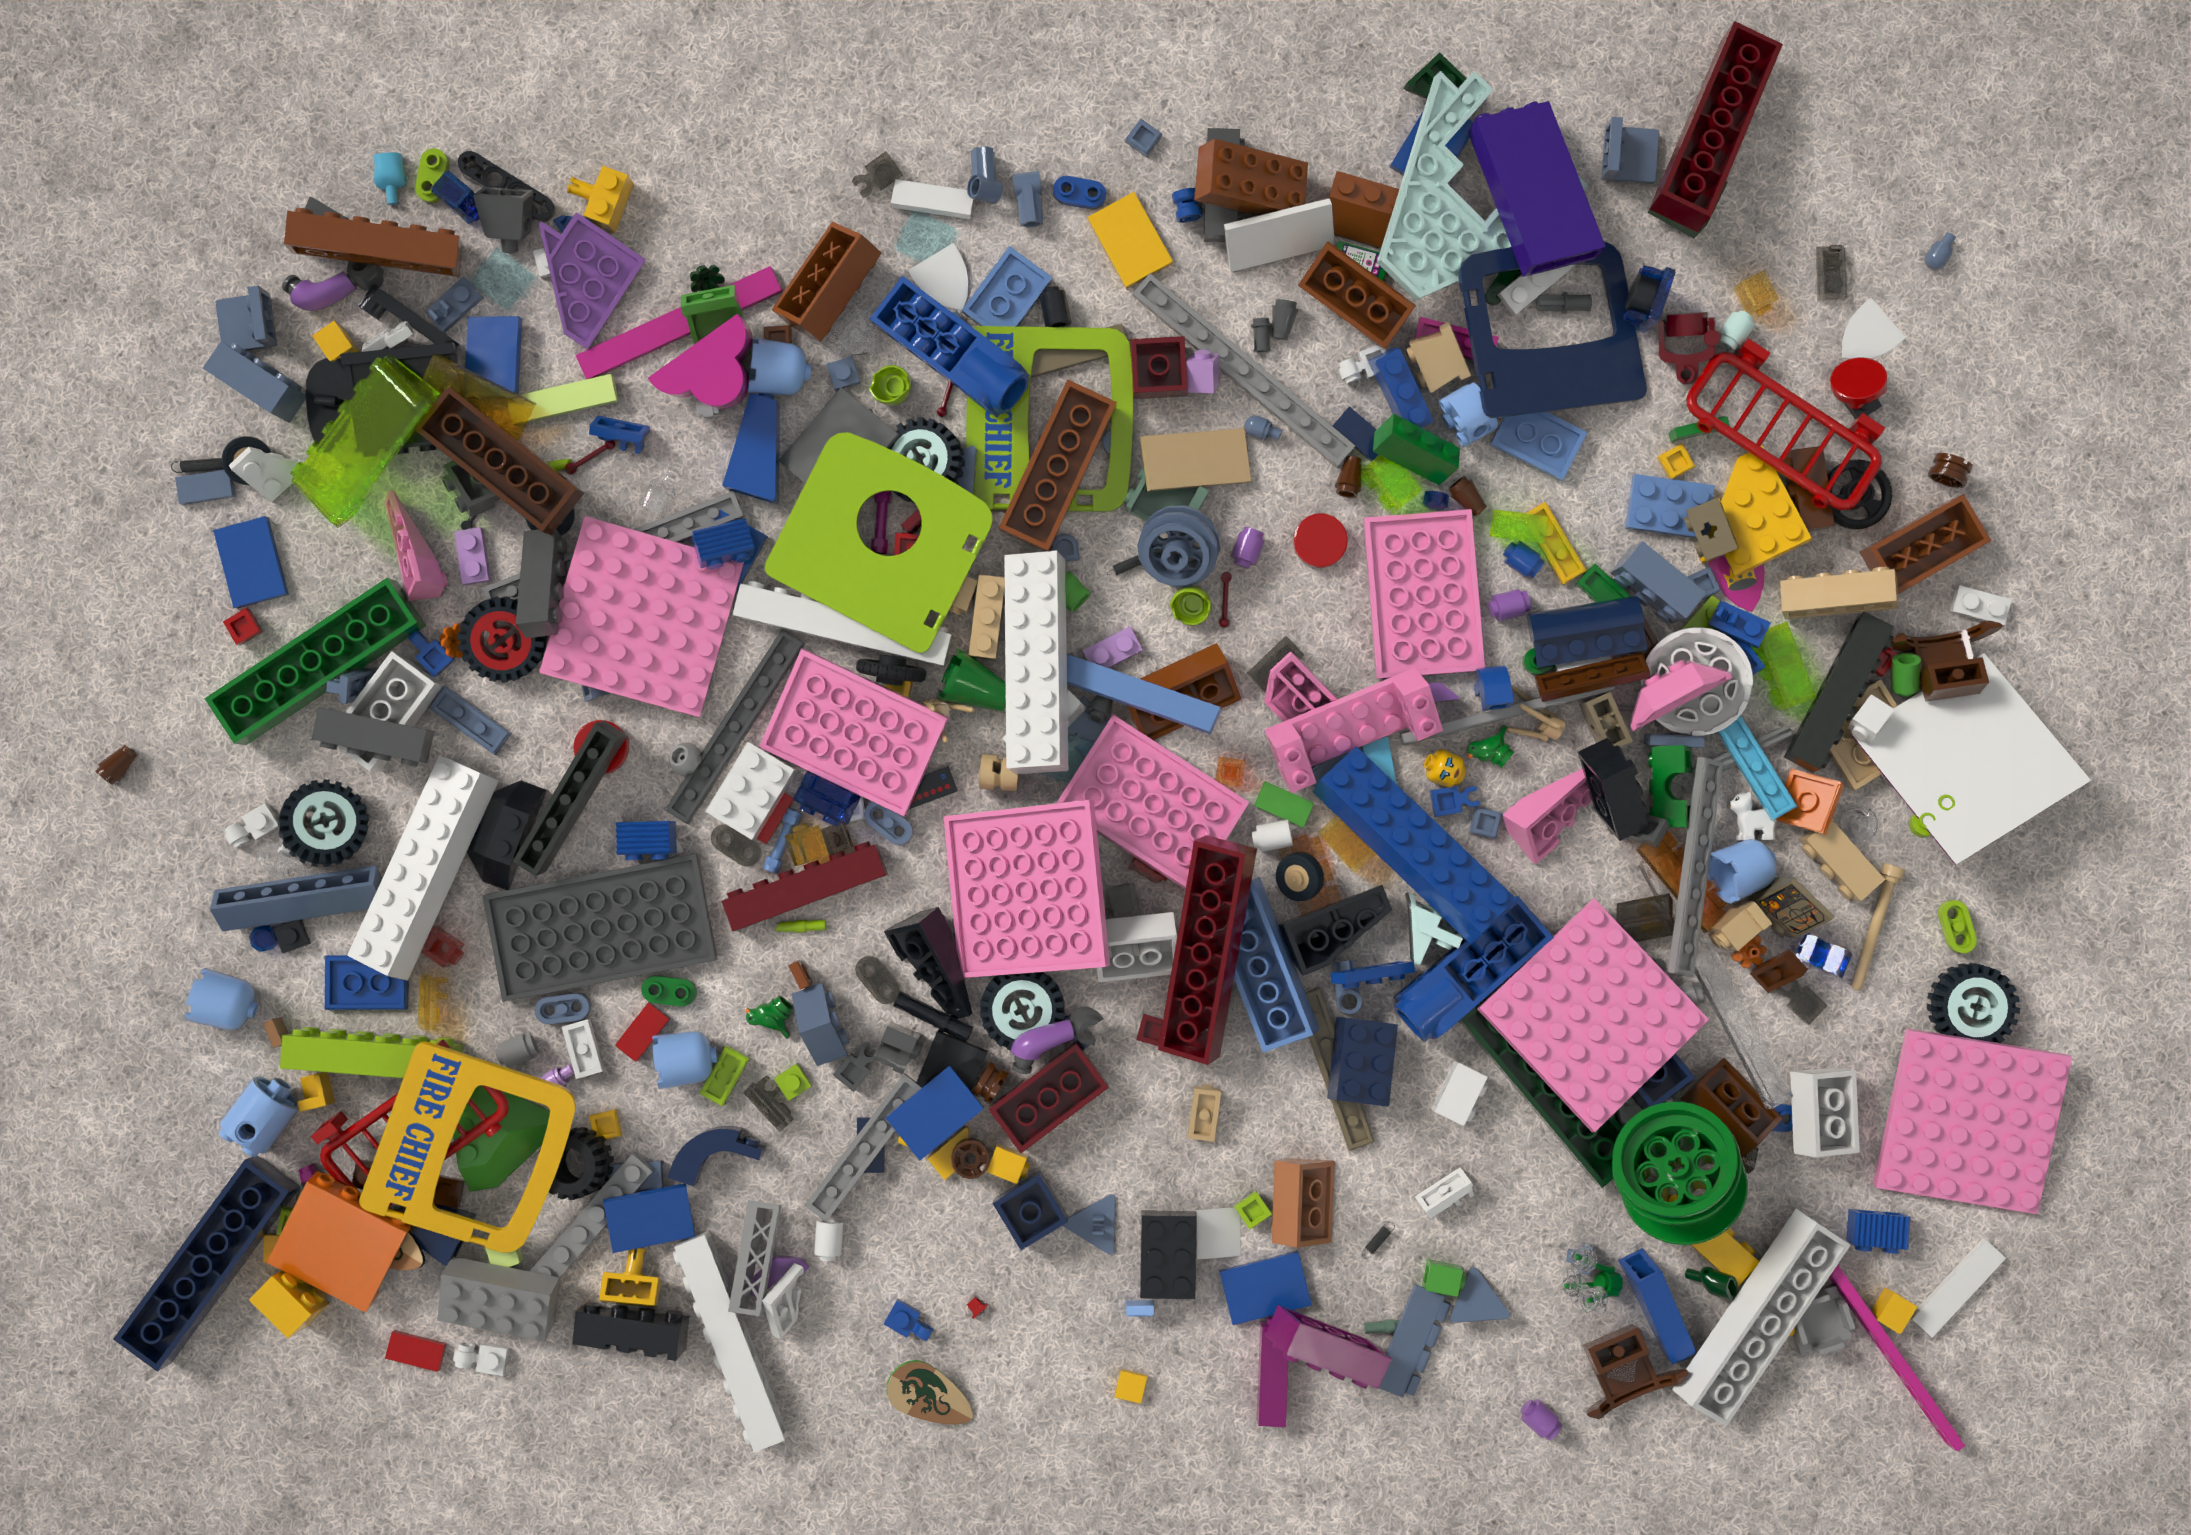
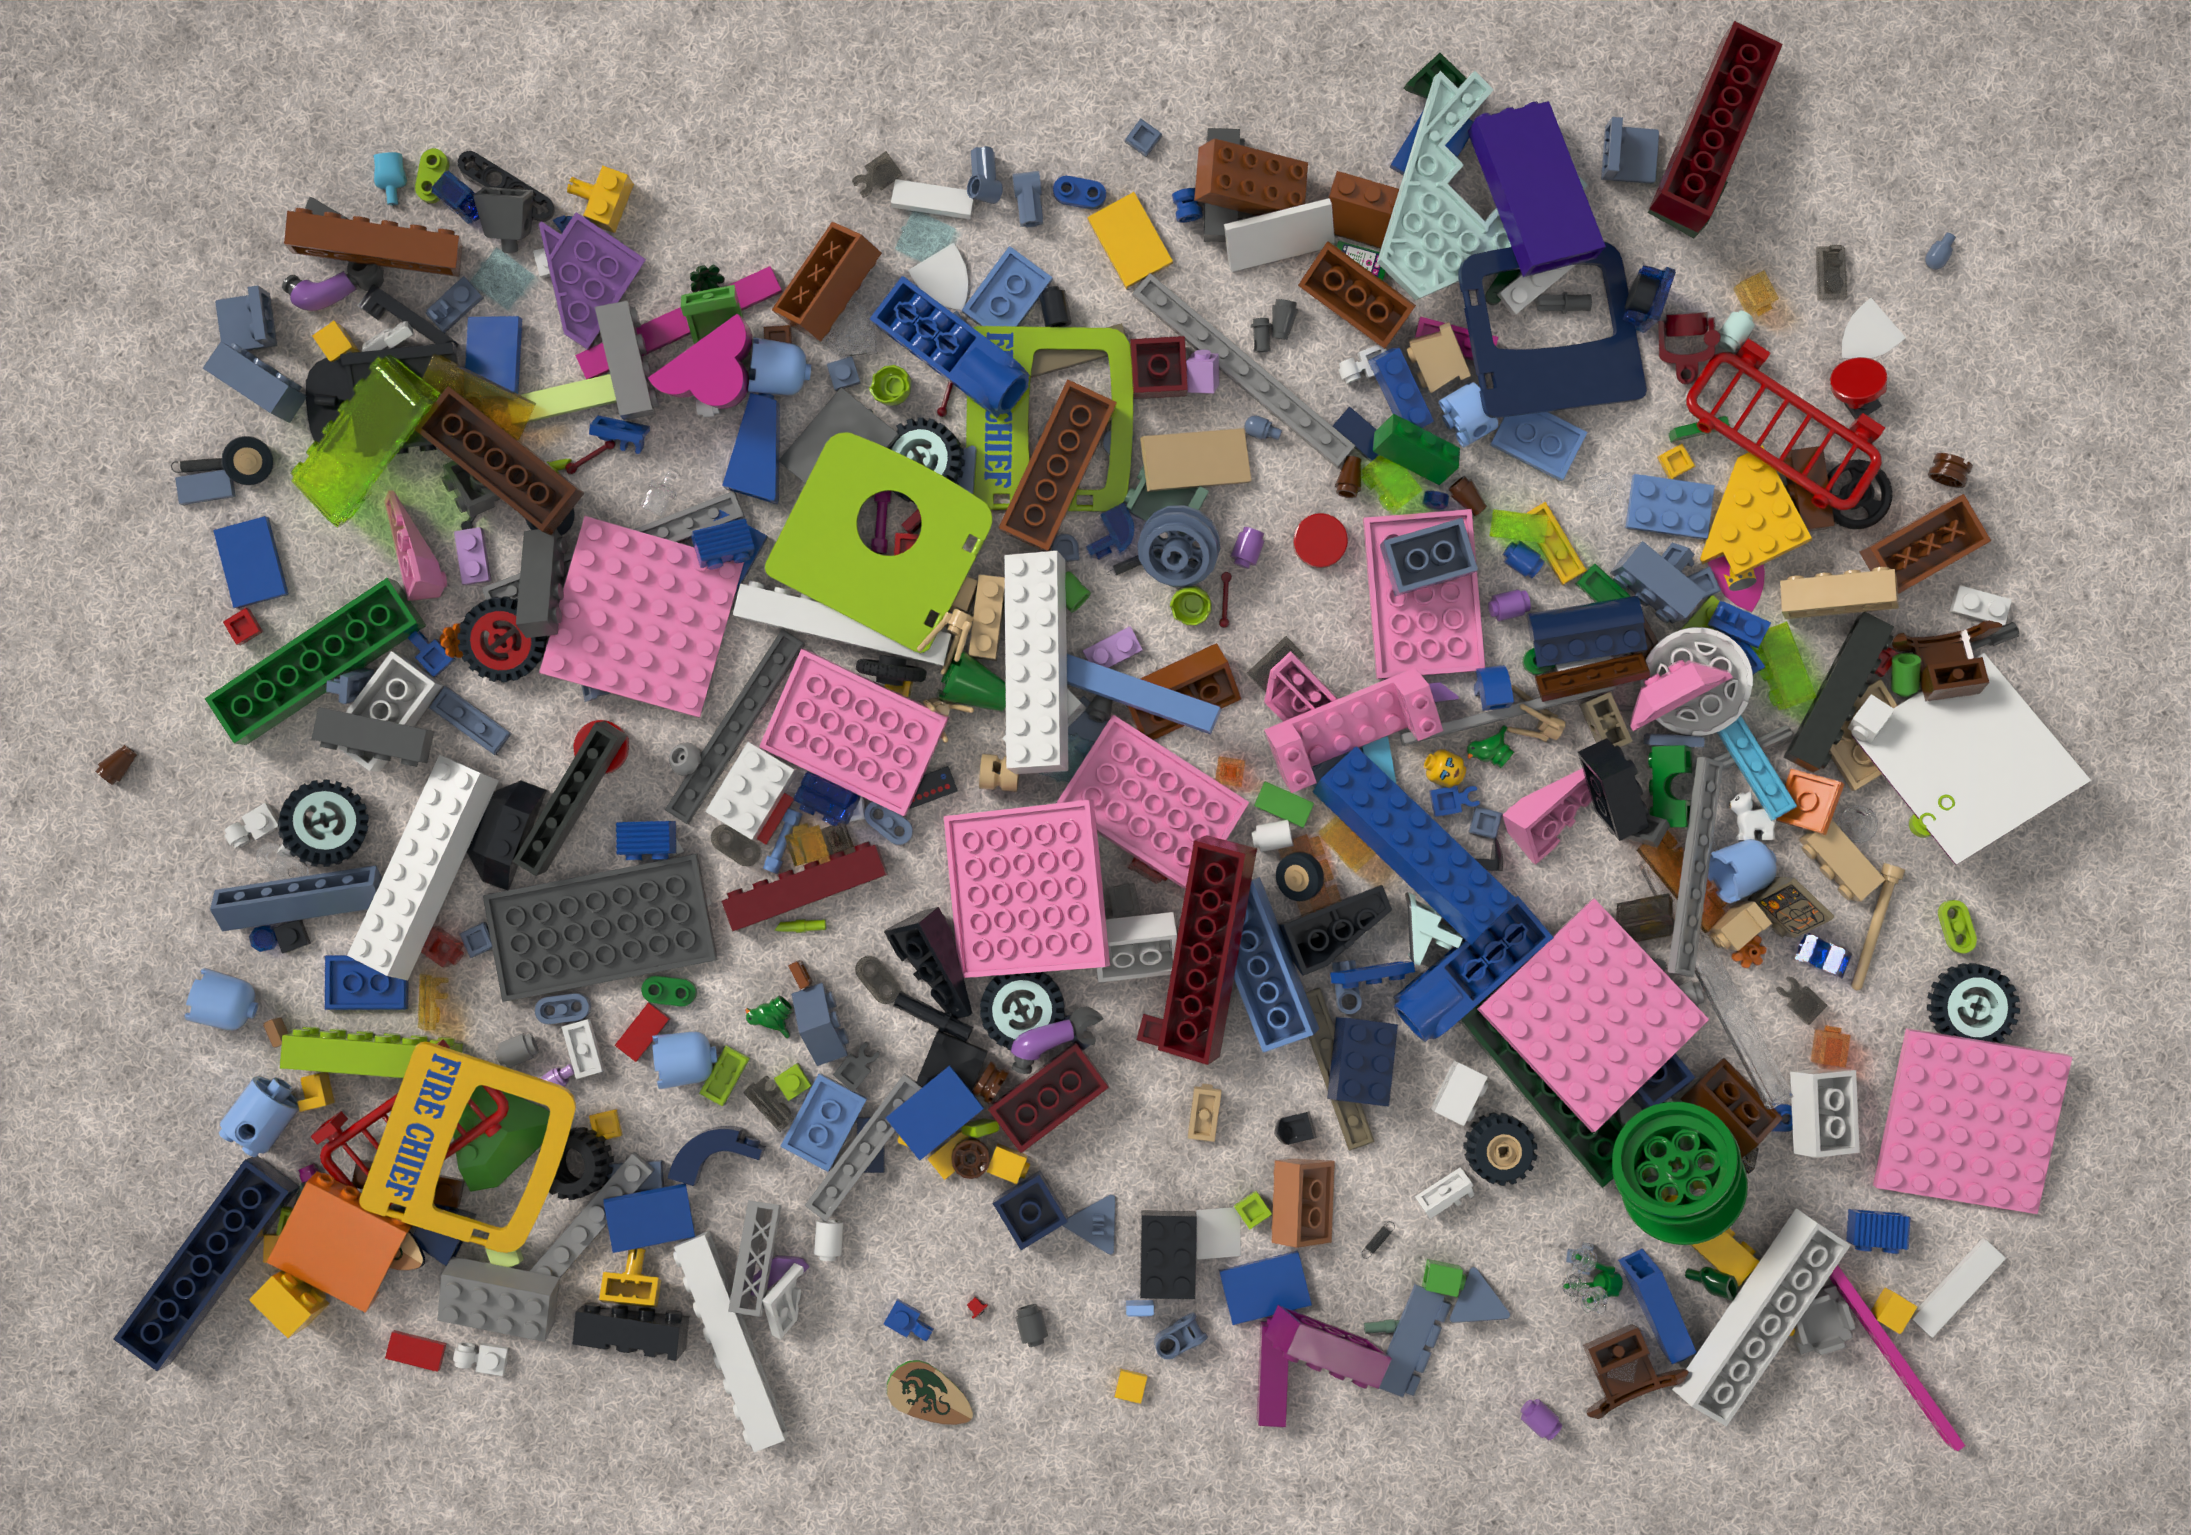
(264, 471): white wing -> none
(477, 939): none -> sand blue tile
(625, 360): none -> light grey brick
(823, 1122): none -> medium blue plate
(898, 1047): dark grey hinge -> none
(959, 625): none -> tan plant
(980, 1127): none -> lime tile
(1031, 1325): none -> dark grey brick
(1120, 533): none -> clear blue brick
(1181, 1336): none -> sand blue piece
(1295, 1128): none -> black plate
(1428, 557): none -> sand blue brick
(1496, 860): none -> black plate
(1500, 1148): none -> black wheel
(1679, 556): none -> sand blue tile
(1714, 514): dark tan brick -> none
(1778, 971): reddish brown plate -> none
(1830, 1046): none -> clear orange brick
(2006, 633): none -> dark grey axle

